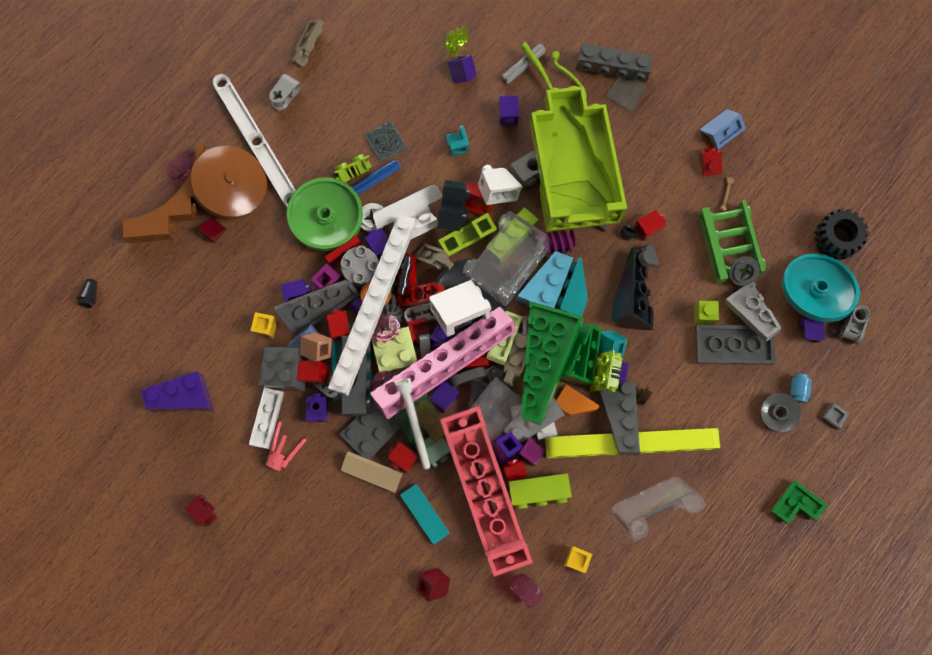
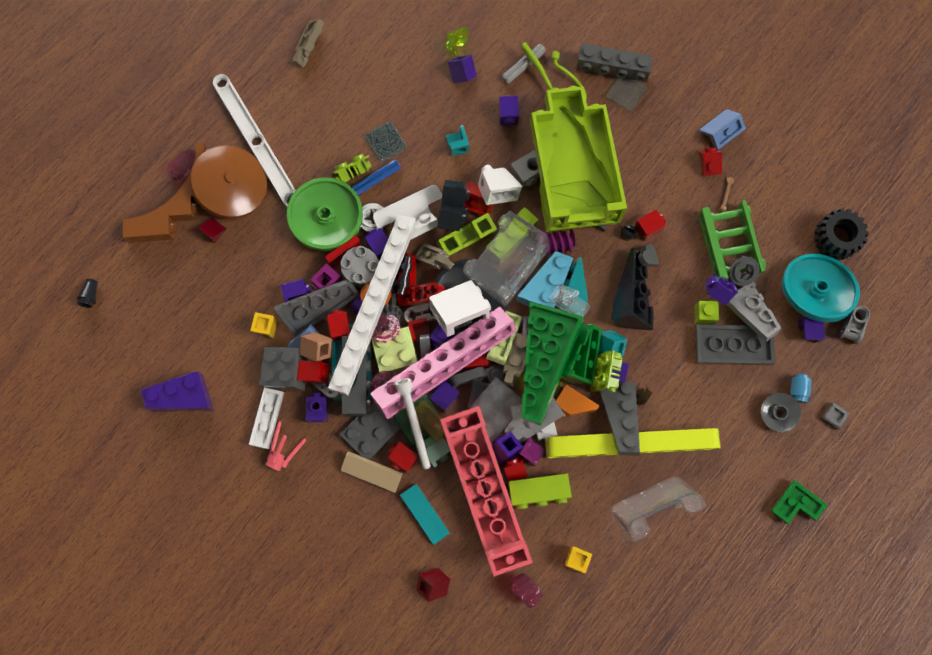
(201, 511): dark red brick -> none
(284, 92): light grey piece -> none
(568, 300): none -> clear slope
(720, 289): none -> dark purple brick

